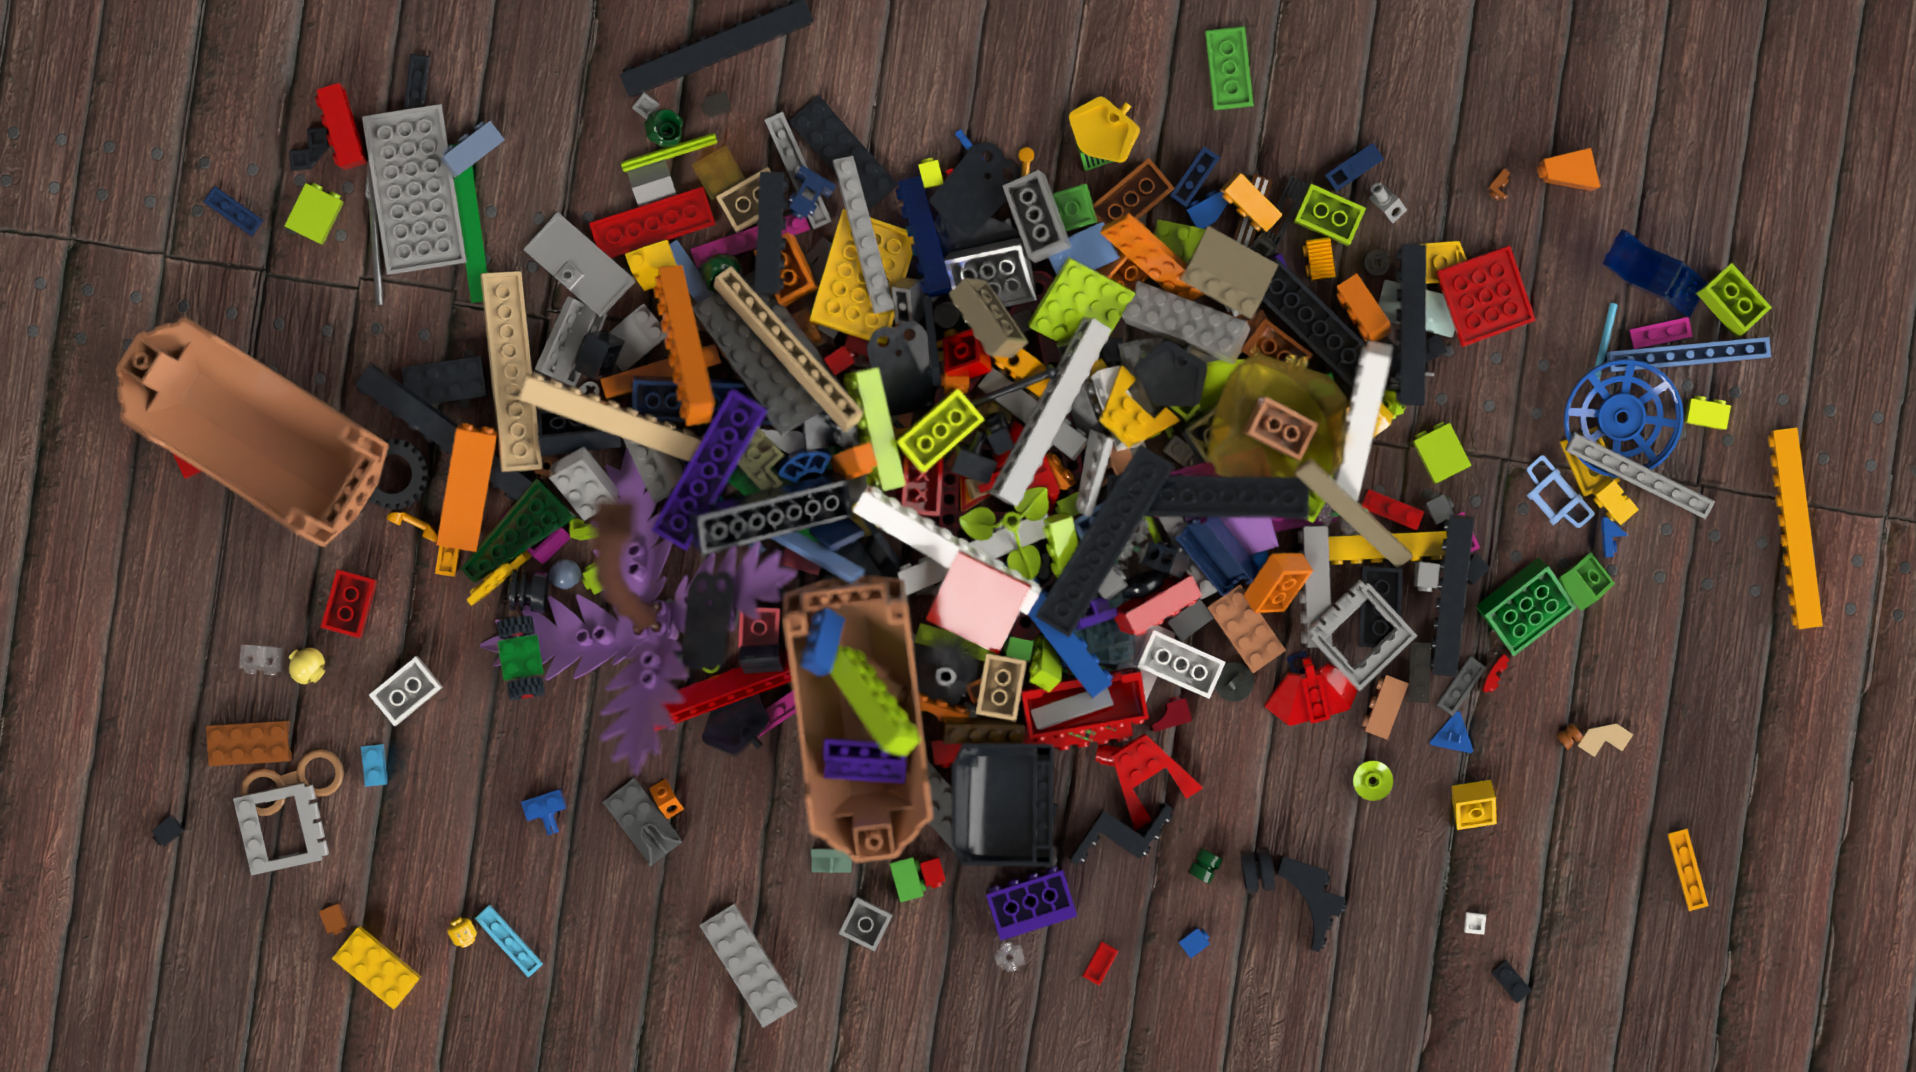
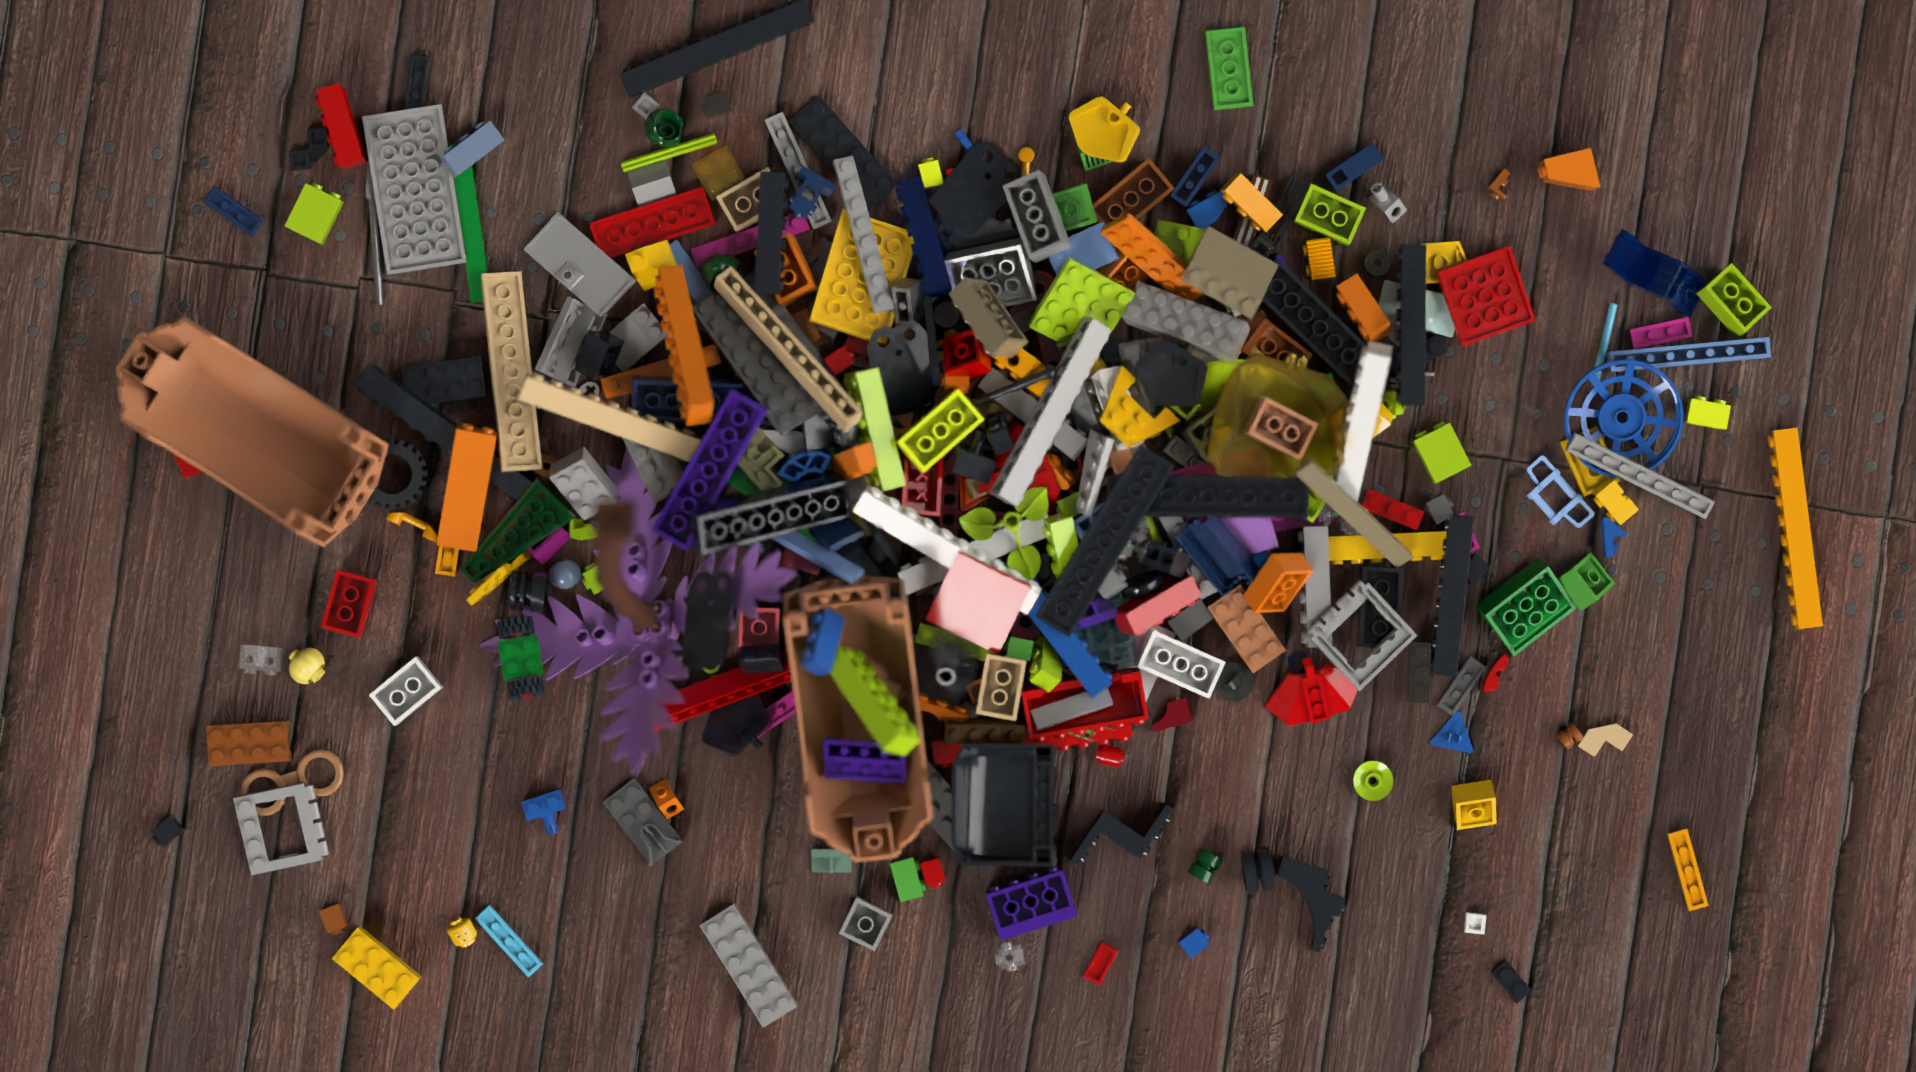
(374, 765): dark azure brick -> none
(565, 435): black brick -> none
(1139, 762): red wing -> none
(1384, 706): nougat brick -> none
(1426, 576): light grey brick -> none

